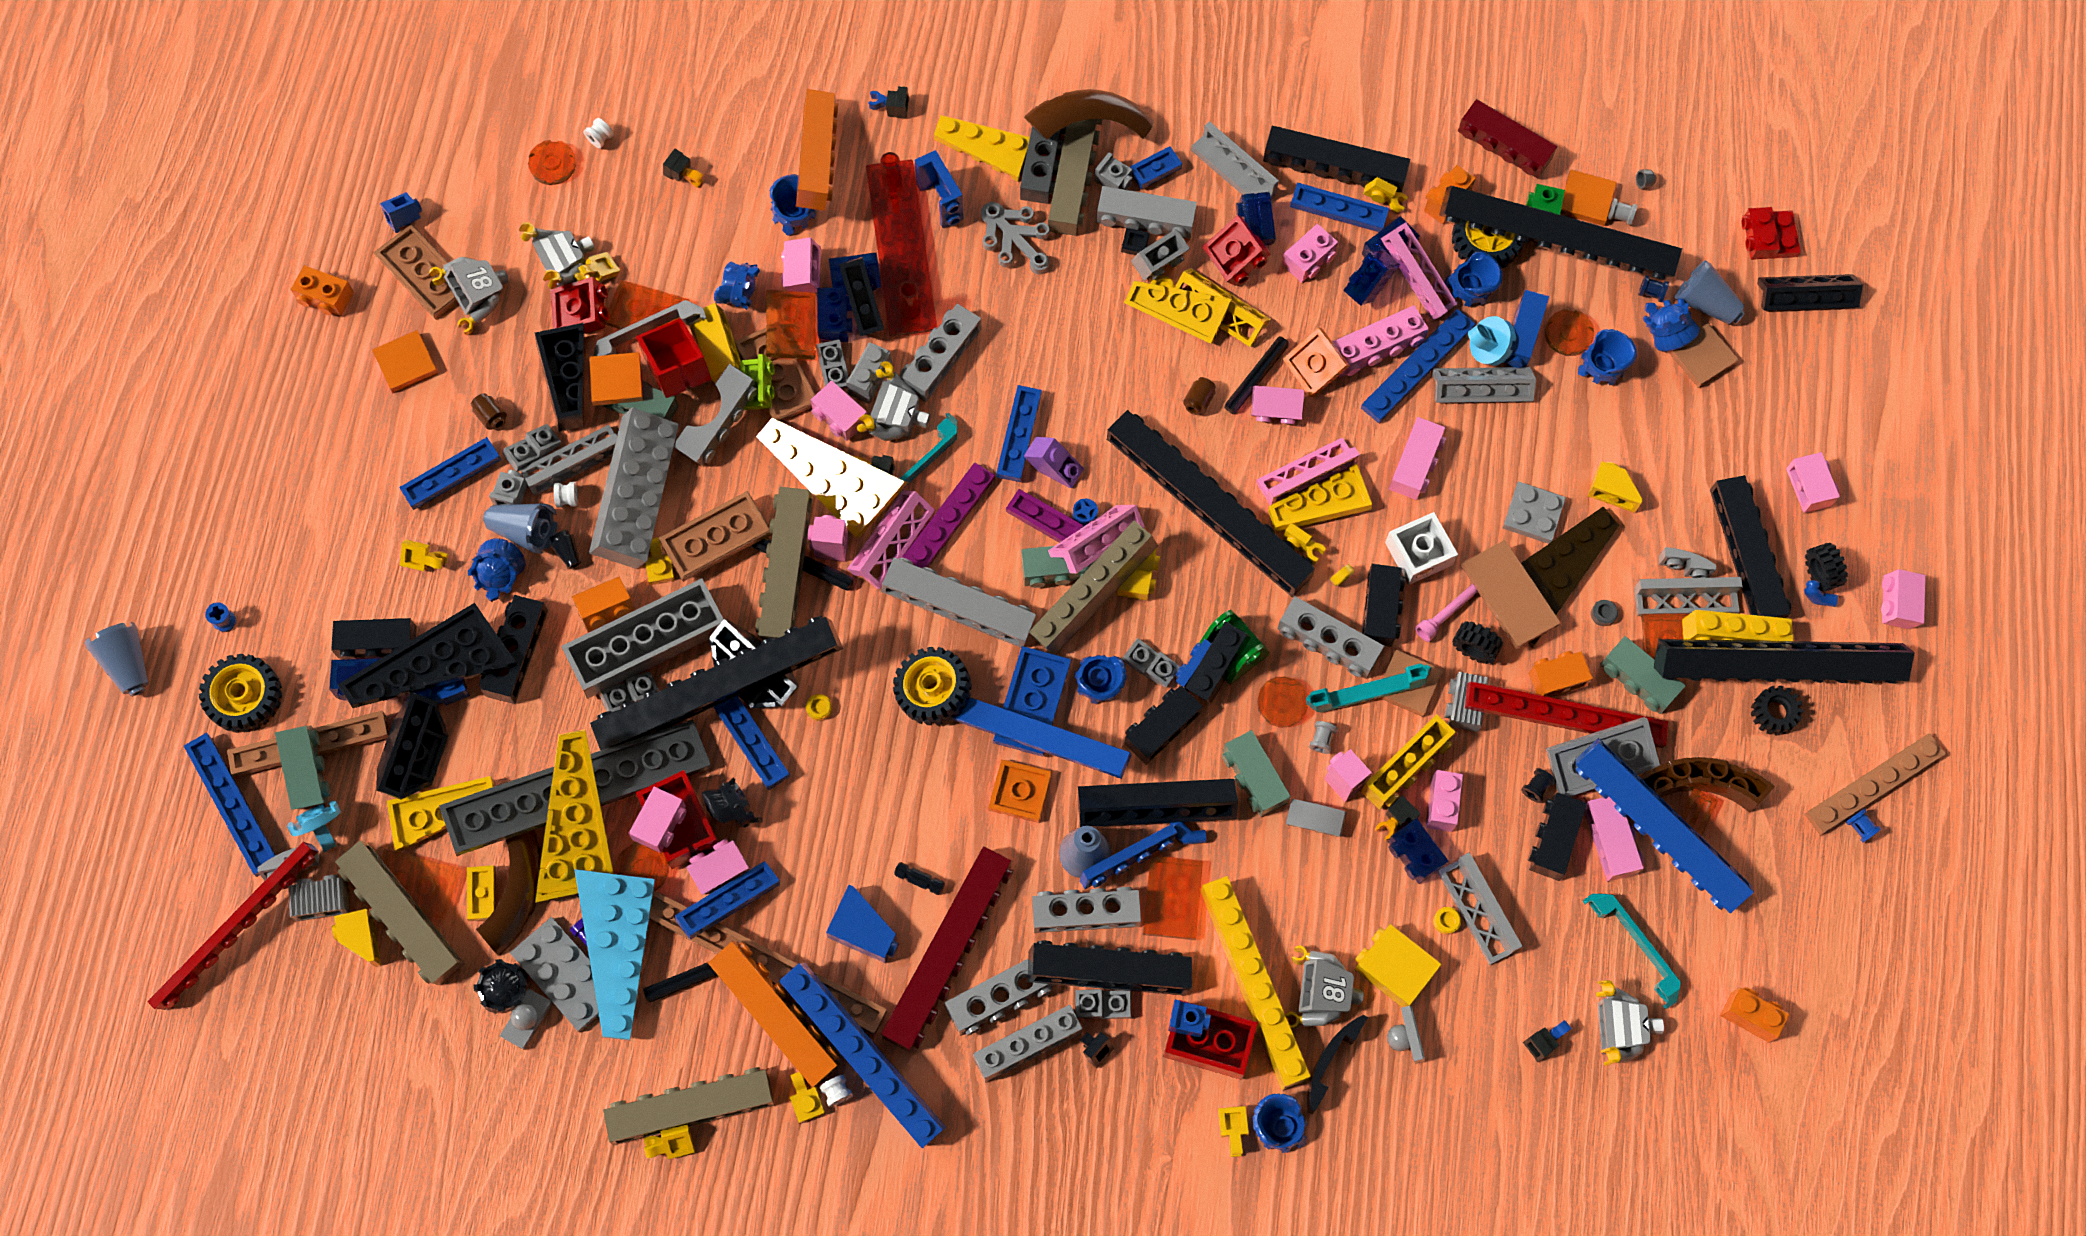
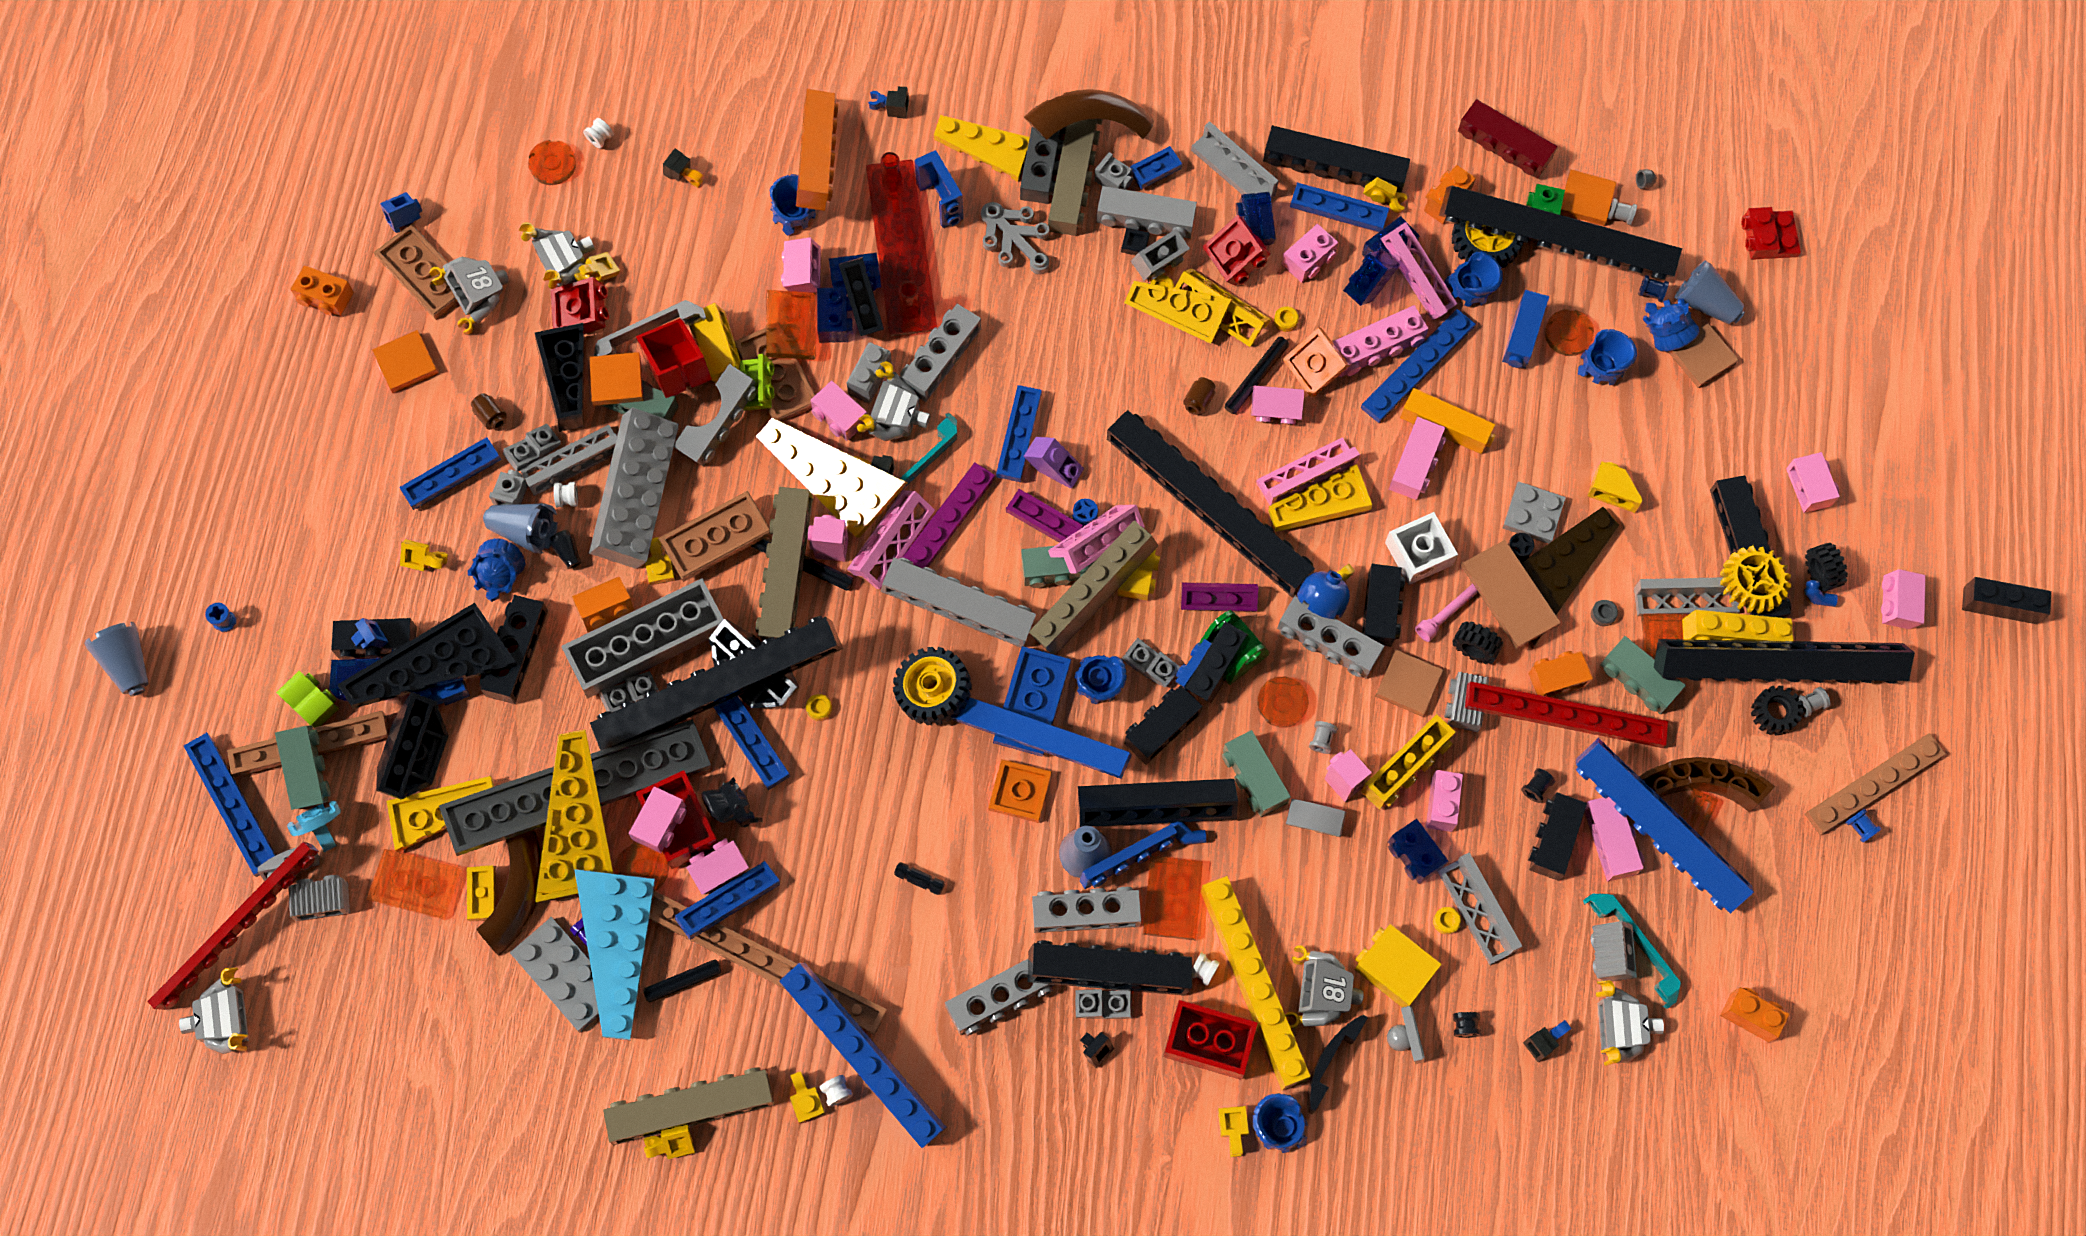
(219, 1016): none -> torso
(230, 677): wheel -> none
(307, 699): none -> lime brick
(358, 934): yellow slope -> none
(368, 634): none -> blue tile
(399, 913): dark tan brick -> none
(501, 986): black hair -> none
(526, 1019): light grey tile -> none
(636, 303): clear orange tile -> none
(737, 284): blue hair -> none
(774, 1013): orange brick -> none
(832, 363): light grey slope -> none
(862, 928): blue slope -> none
(947, 949): dark red brick -> none
(1027, 1043): light grey brick -> none
(1179, 1023): blue brick -> none
(1204, 968): none -> white wheel
(1219, 596): none -> magenta plate
(1286, 319): none -> yellow tile
(1302, 541): yellow plate -> none
(1325, 594): none -> blue cylinder
(1398, 814): pearl dark grey piece -> none
(1414, 677): teal piece -> none
(1459, 424): none -> light orange brick
(1466, 1024): none -> black wheel
(1484, 384): light grey fence -> none
(1492, 340): medium azure tile -> none
(1523, 543): none -> black wheel
(1614, 951): none -> light grey brick
(1629, 741): light grey plate -> none
(1694, 565): light grey slope -> none
(1774, 586): none -> yellow gear
(1810, 292): black fence -> none
(1814, 701): none -> light grey bush
(2006, 600): none -> black brick

